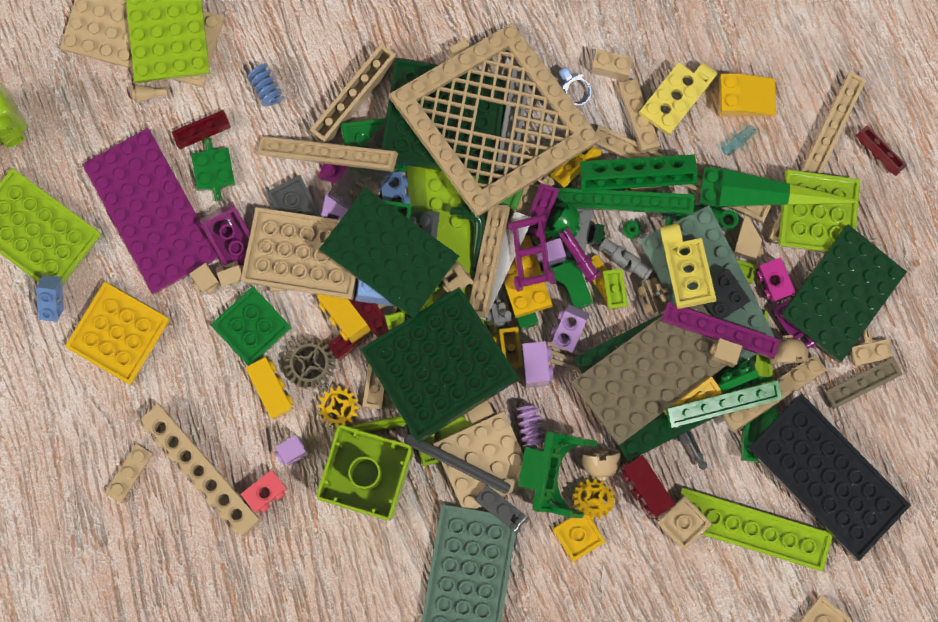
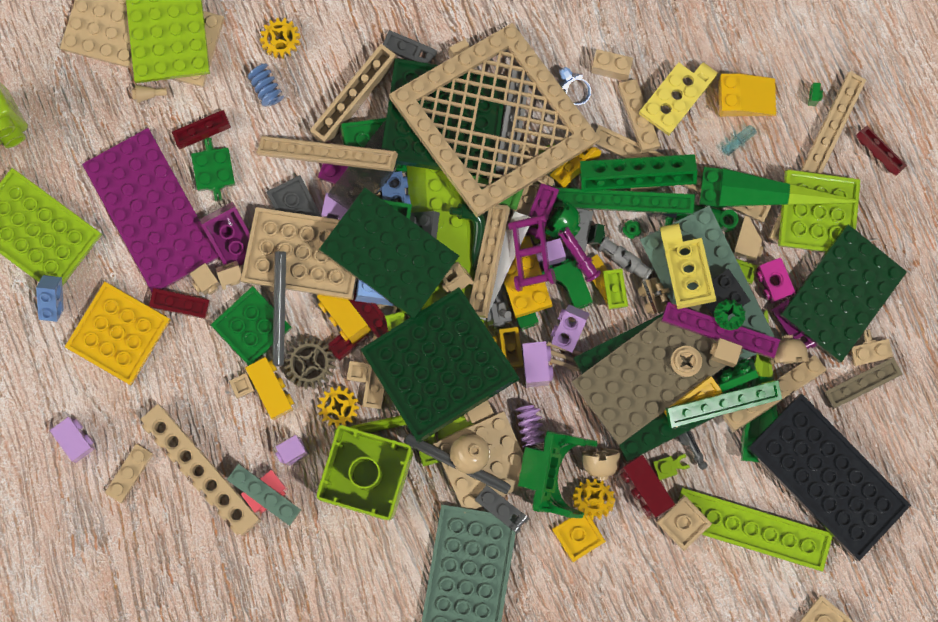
(72, 439): none -> lavender brick
(179, 303): none -> dark red plate
(242, 386): none -> tan plate
(264, 494): none -> sand green plate
(276, 45): none -> yellow gear
(279, 307): none -> dark grey axle
(357, 372): none -> tan plate
(408, 48): none -> dark grey plate
(470, 453): none -> tan cylinder
(667, 467): none -> lime plate
(685, 352): none -> tan gear
(722, 318): none -> green gear
(815, 94): none -> green plate

